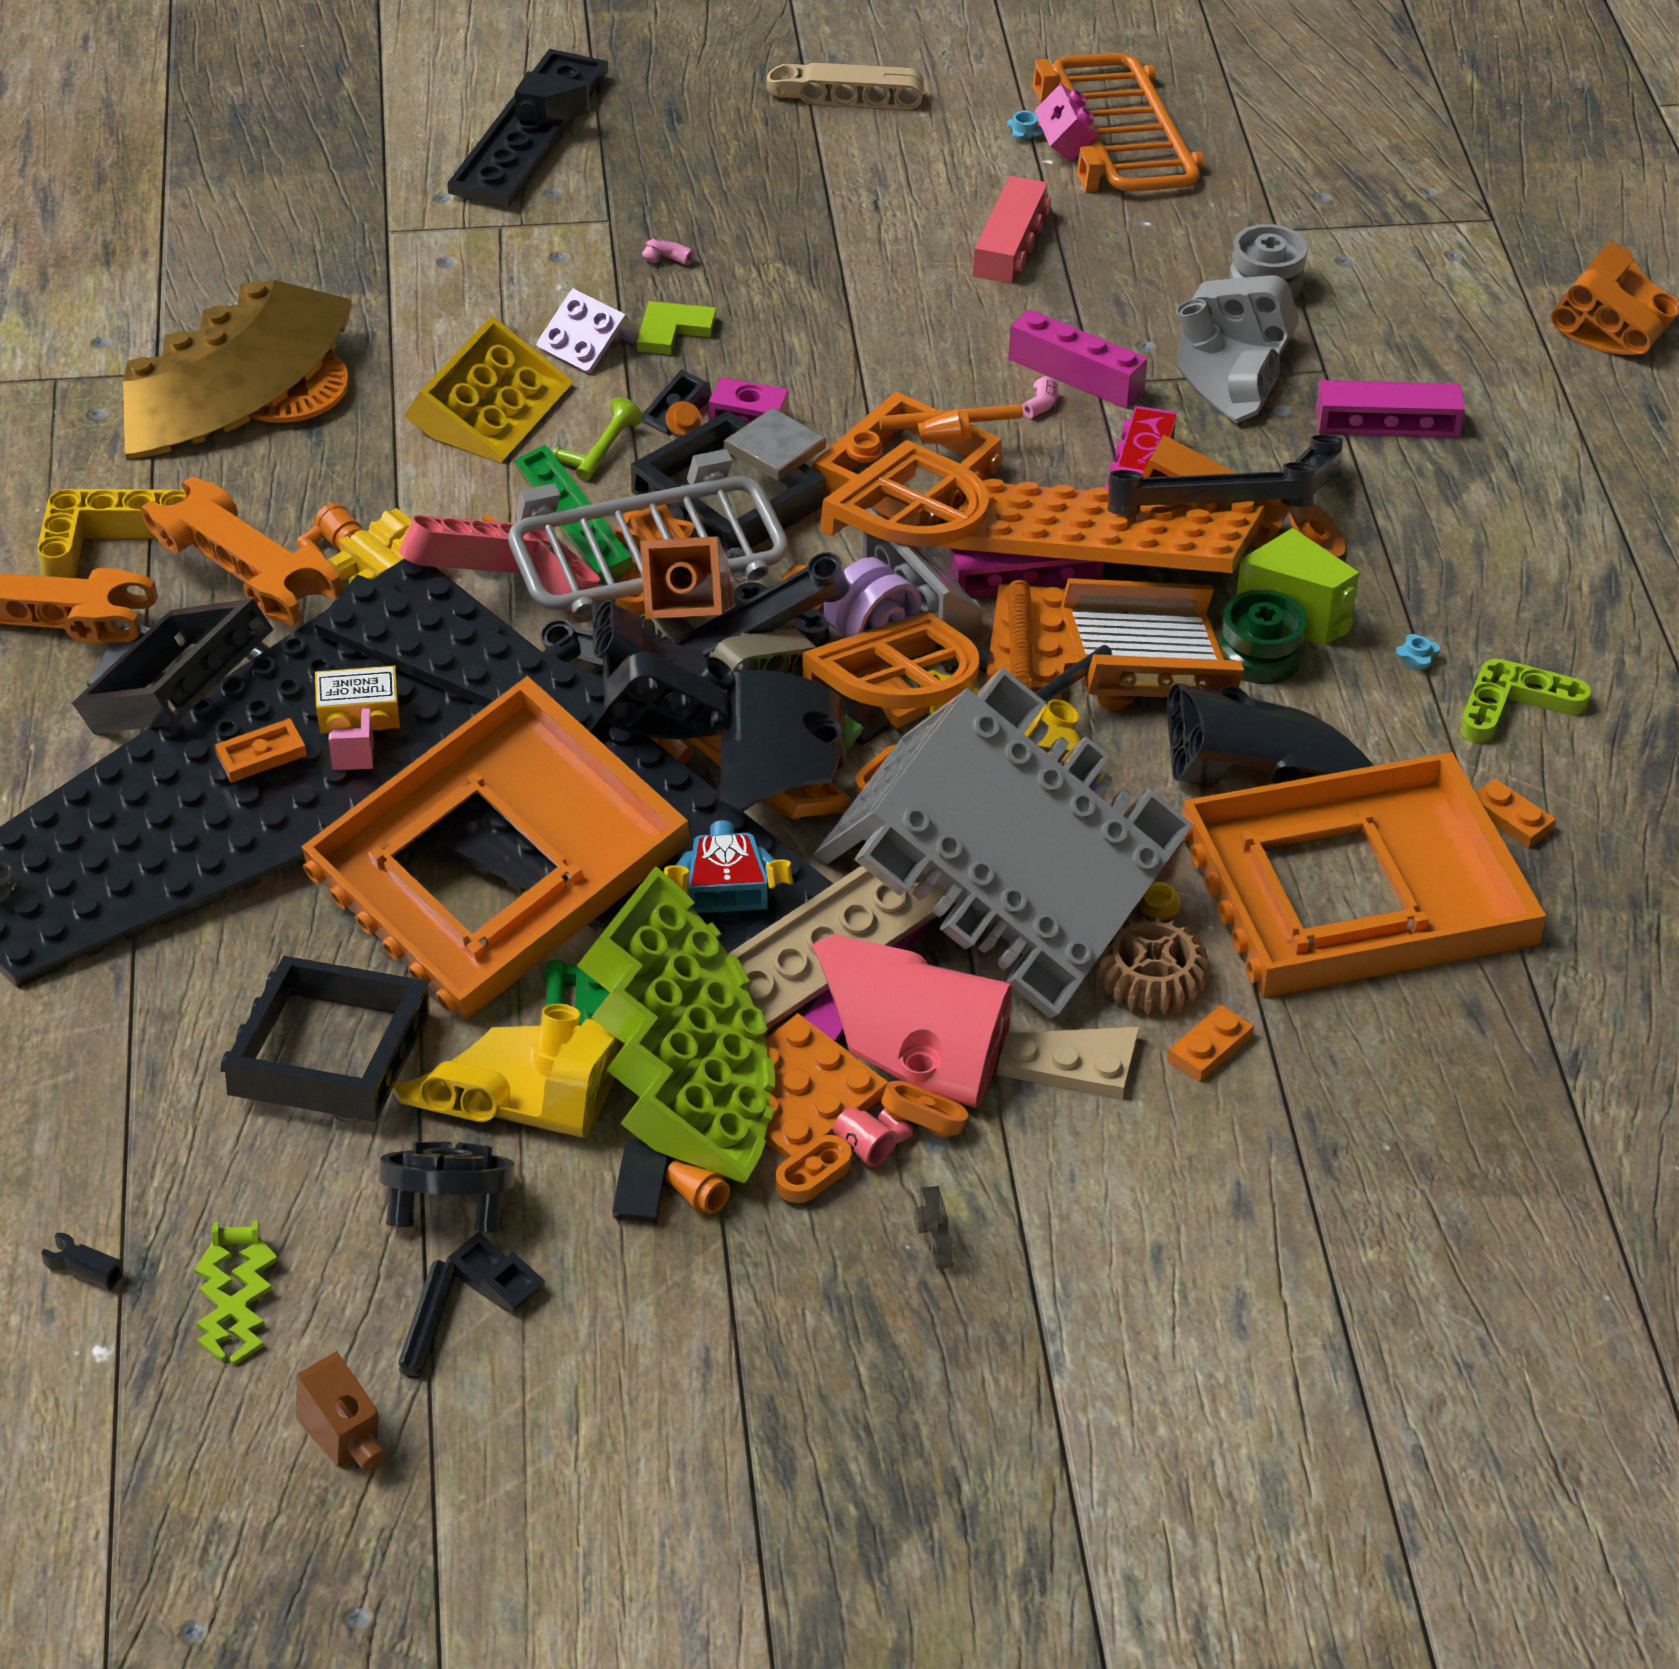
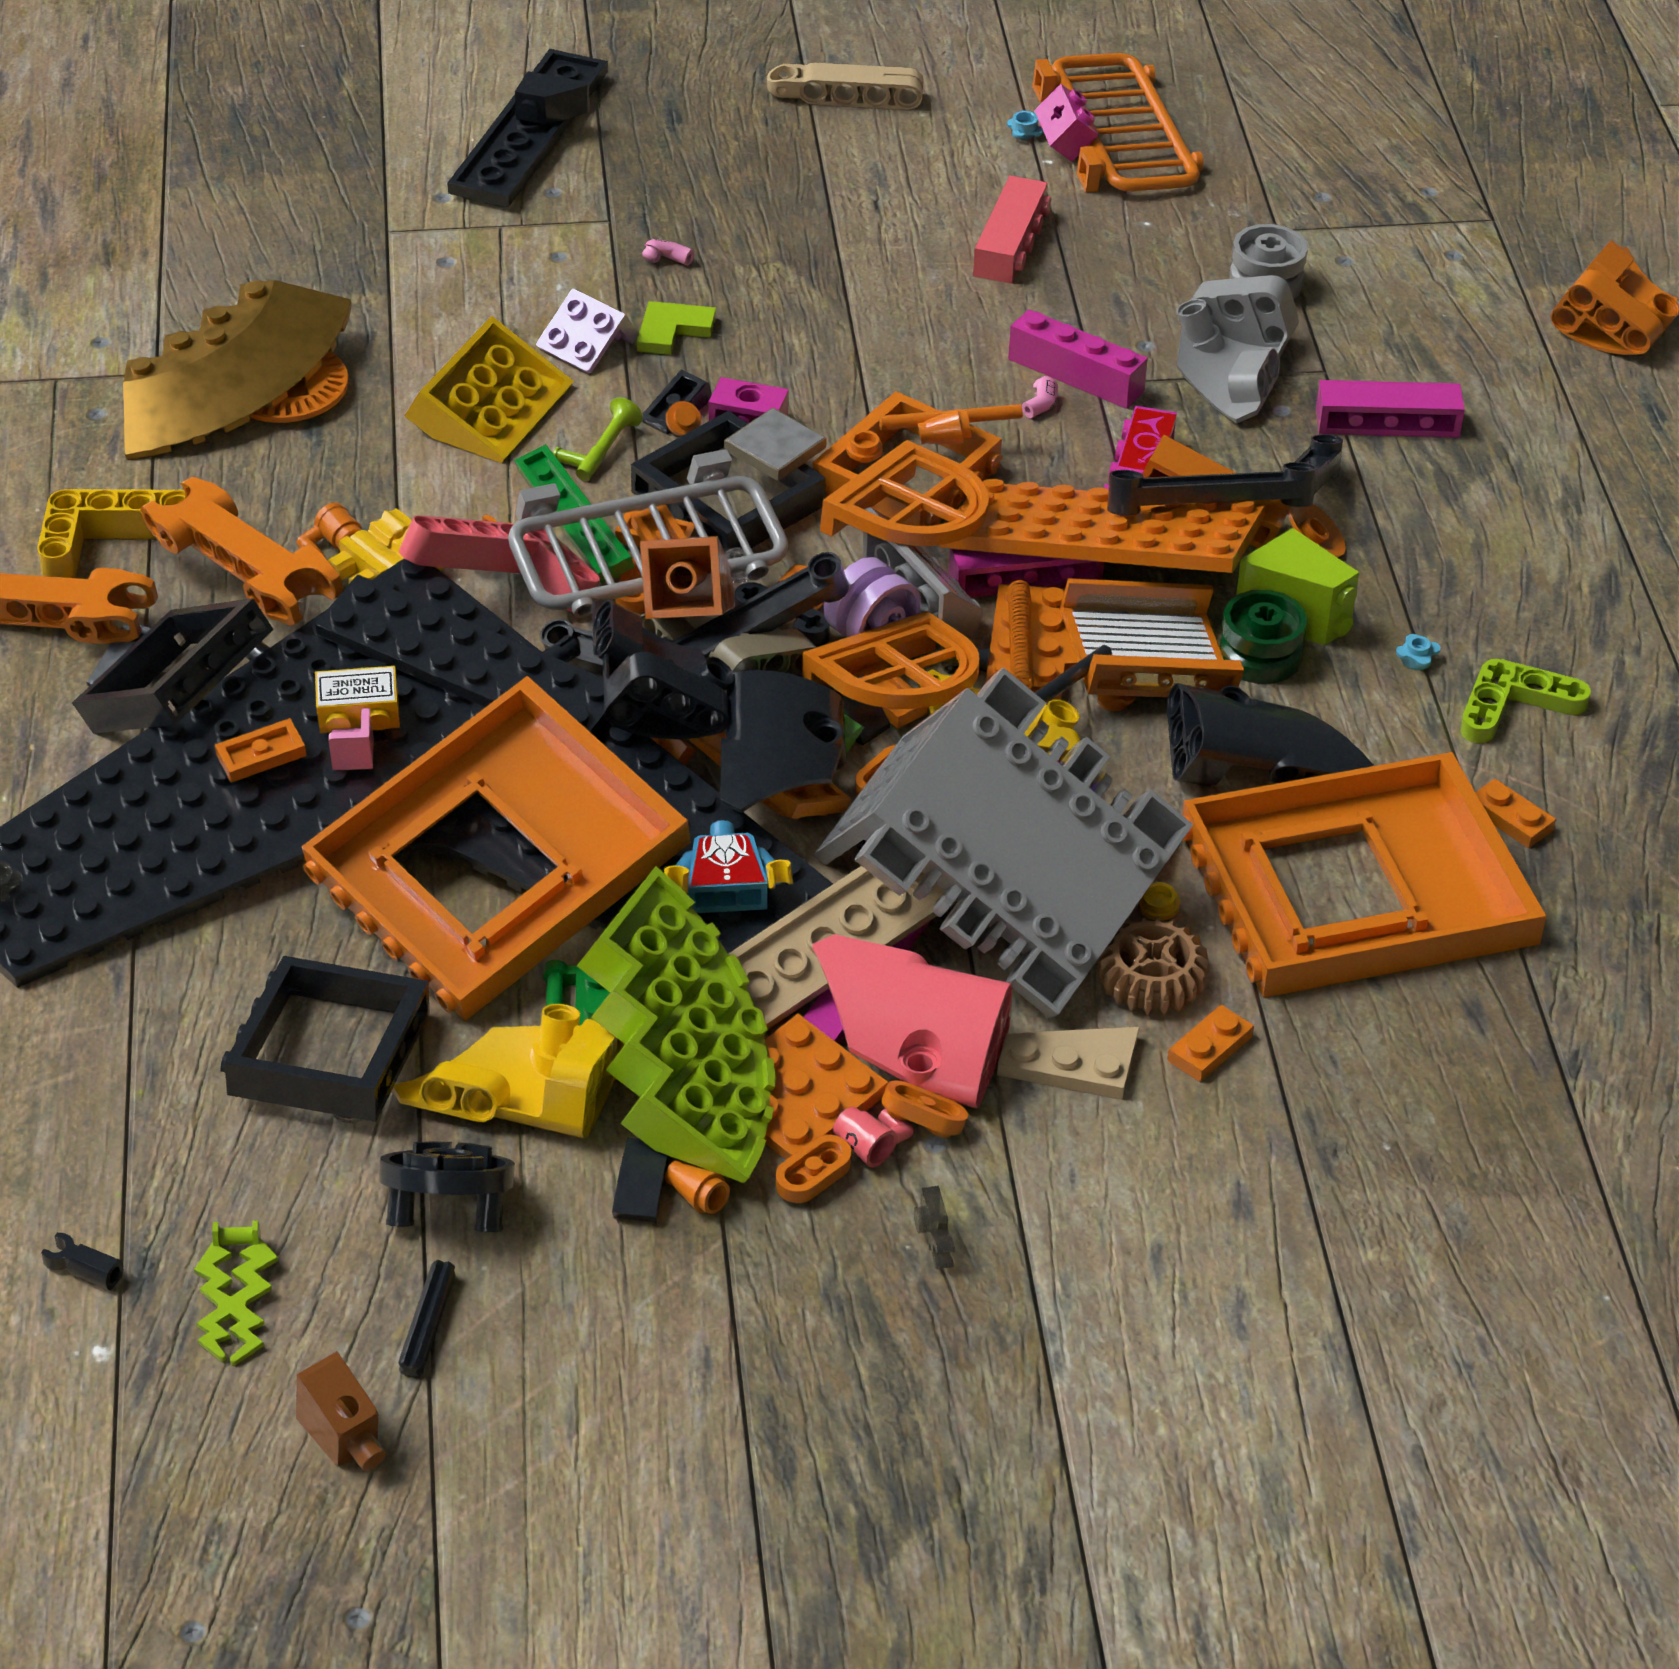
(493, 1274): black slope -> none

